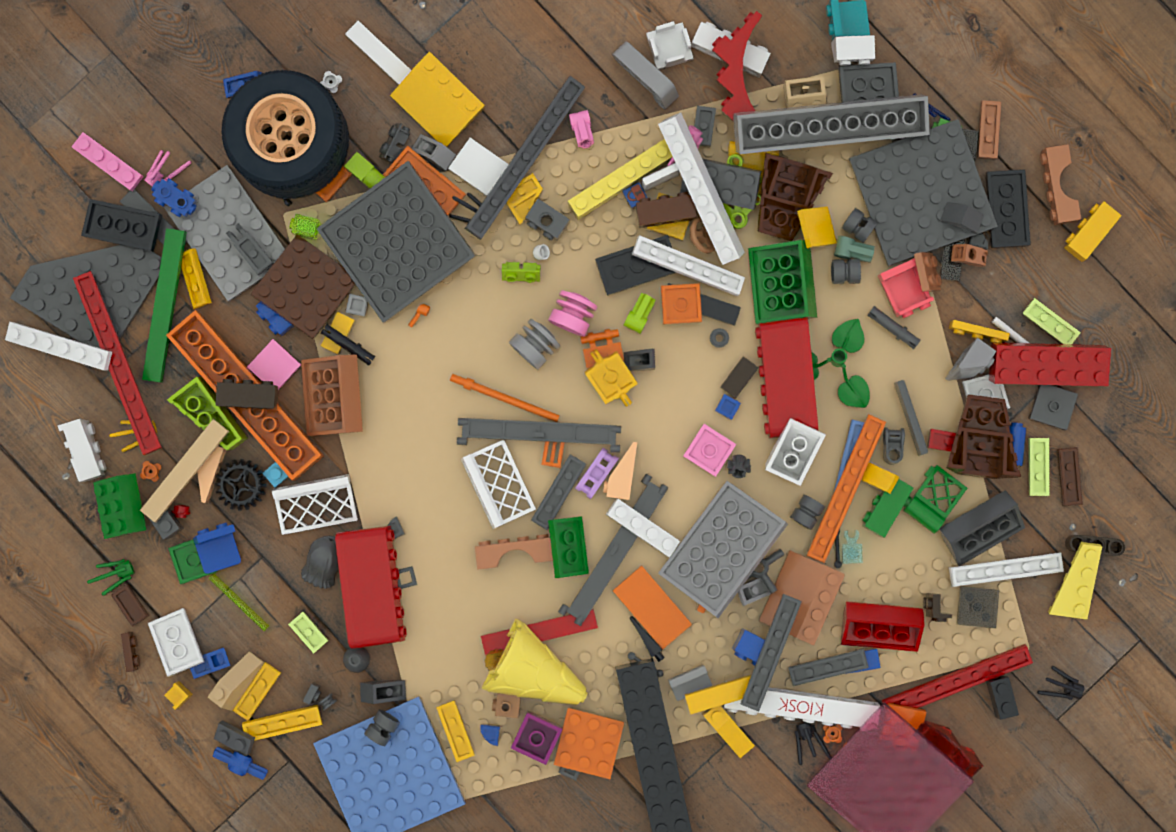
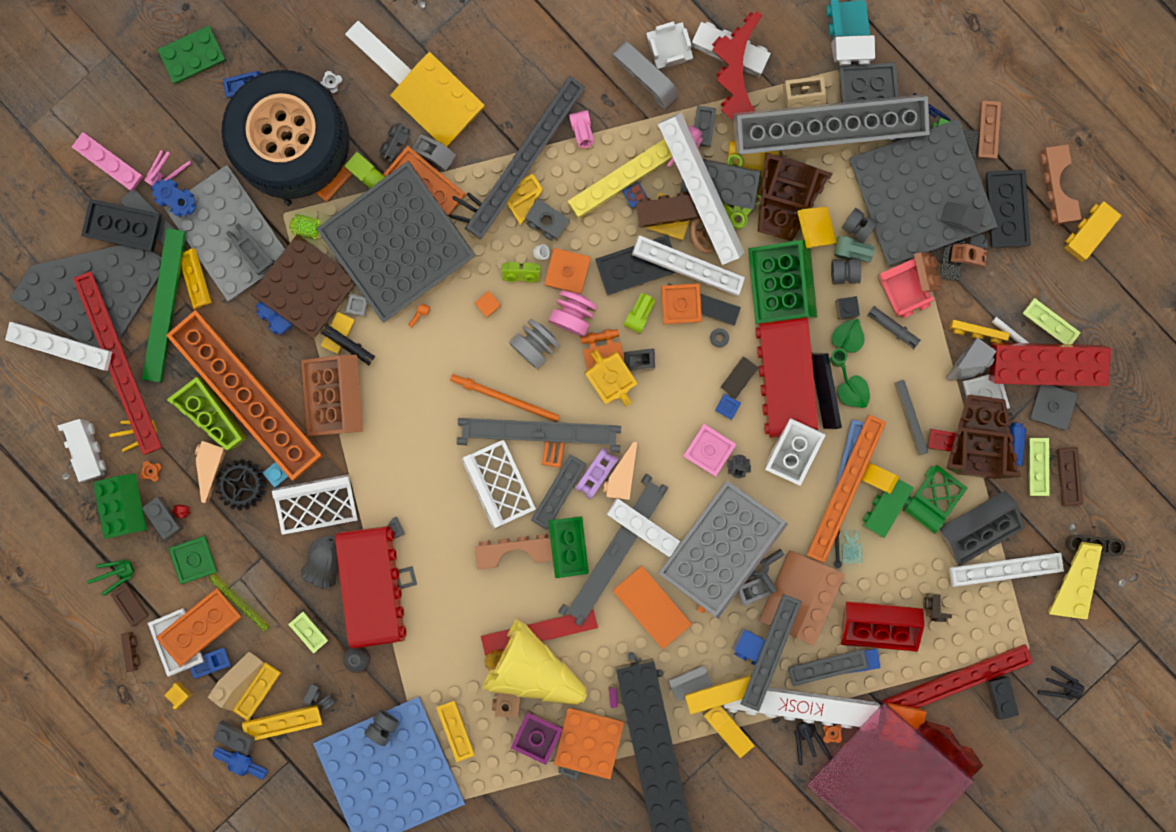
(184, 470): tan tile -> none
(191, 55): none -> green plate
(198, 627): none -> orange tile
(217, 548): blue bracket -> none
(246, 394): dark brown brick -> none
(274, 364): bright pink tile -> none
(382, 691): dark grey slope -> none
(478, 166): white tile -> none
(487, 304): none -> orange tile
(490, 733): blue tile -> none
(567, 271): none -> orange plate
(613, 697): none -> magenta tile
(653, 648): black piece -> none
(660, 177): white tile -> none
(807, 512): dark grey wheel -> none
(826, 391): none -> black tile
(847, 308): none -> black brick
(893, 443): dark grey piece -> none
(978, 607): clear smoke tile -> none

